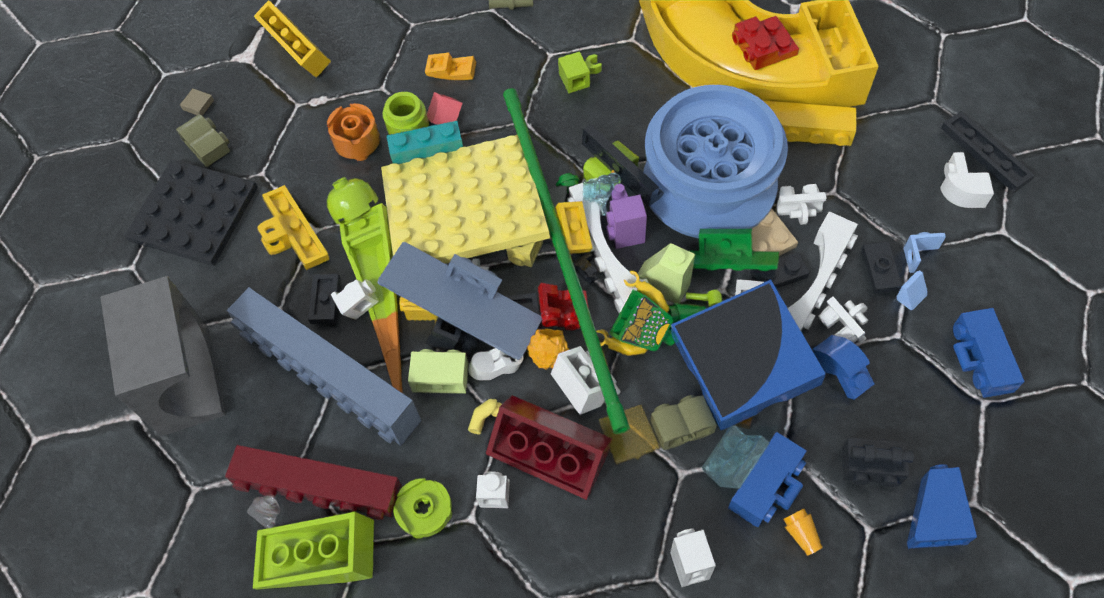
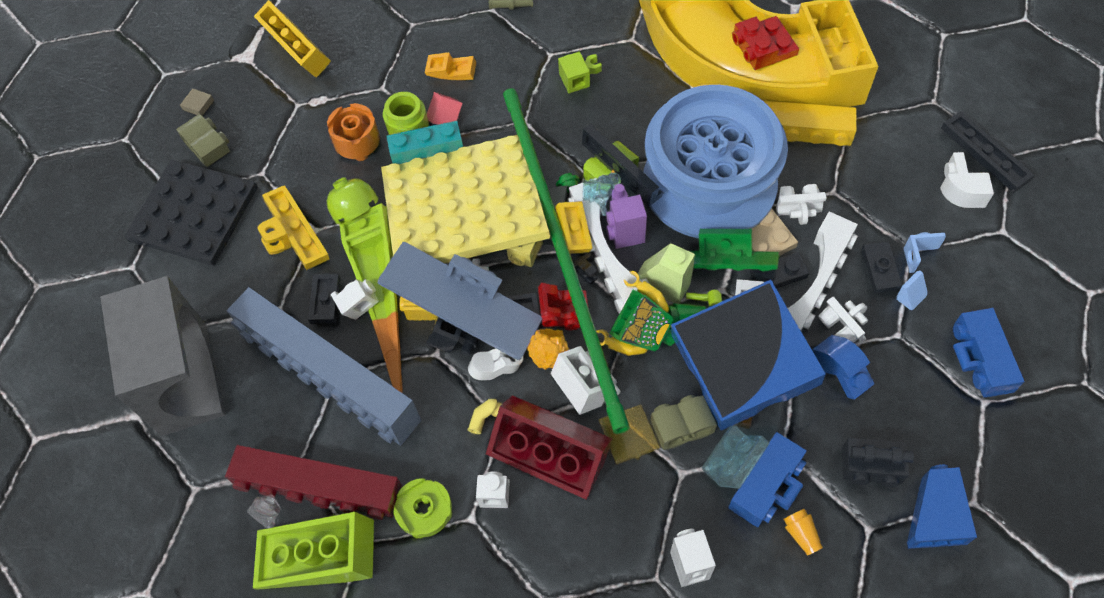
(438, 371): yellowish green brick -> none

